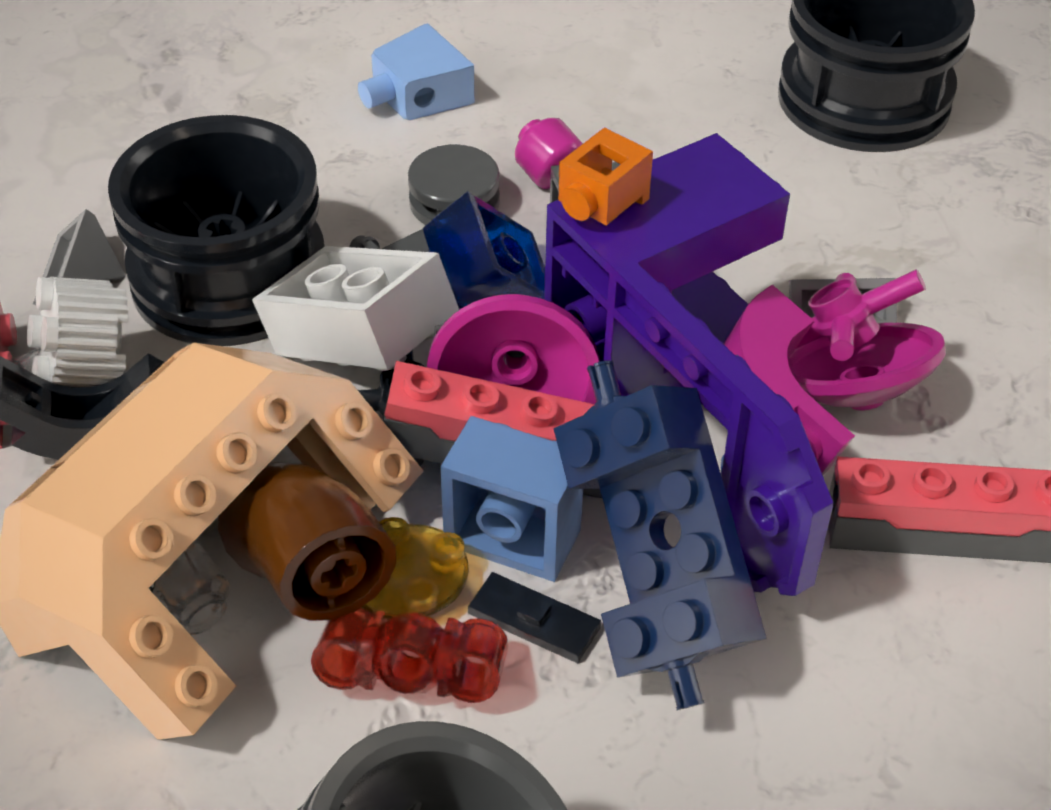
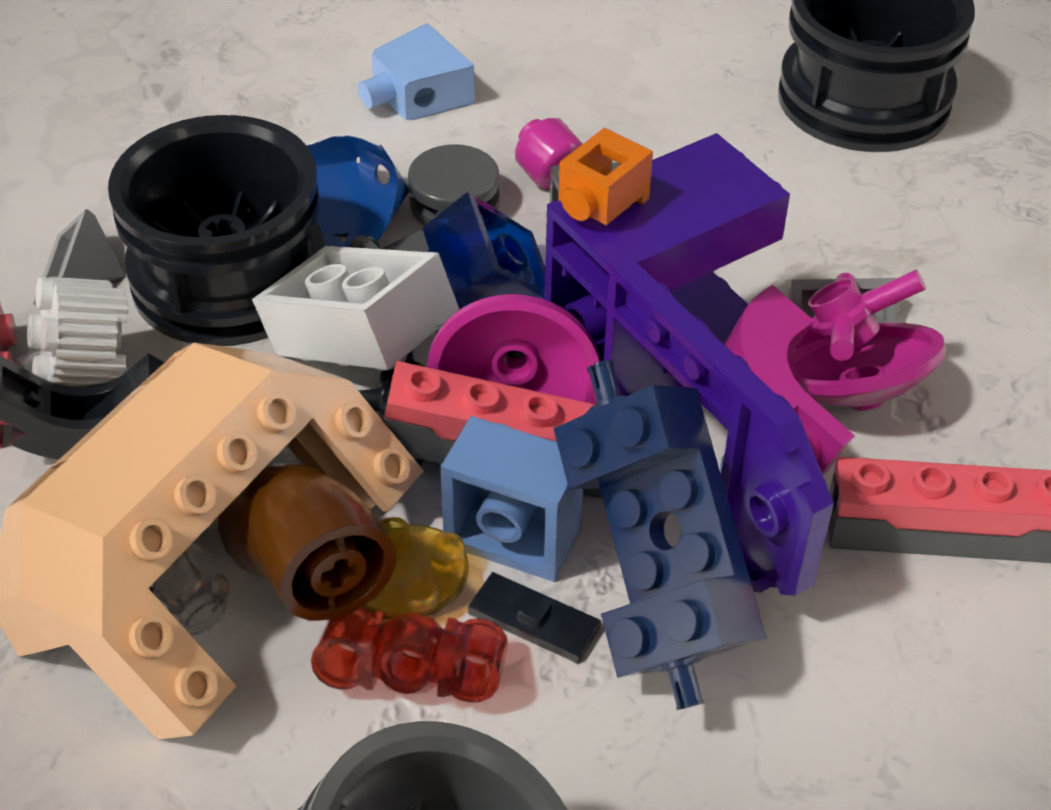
(351, 192): none -> blue piece

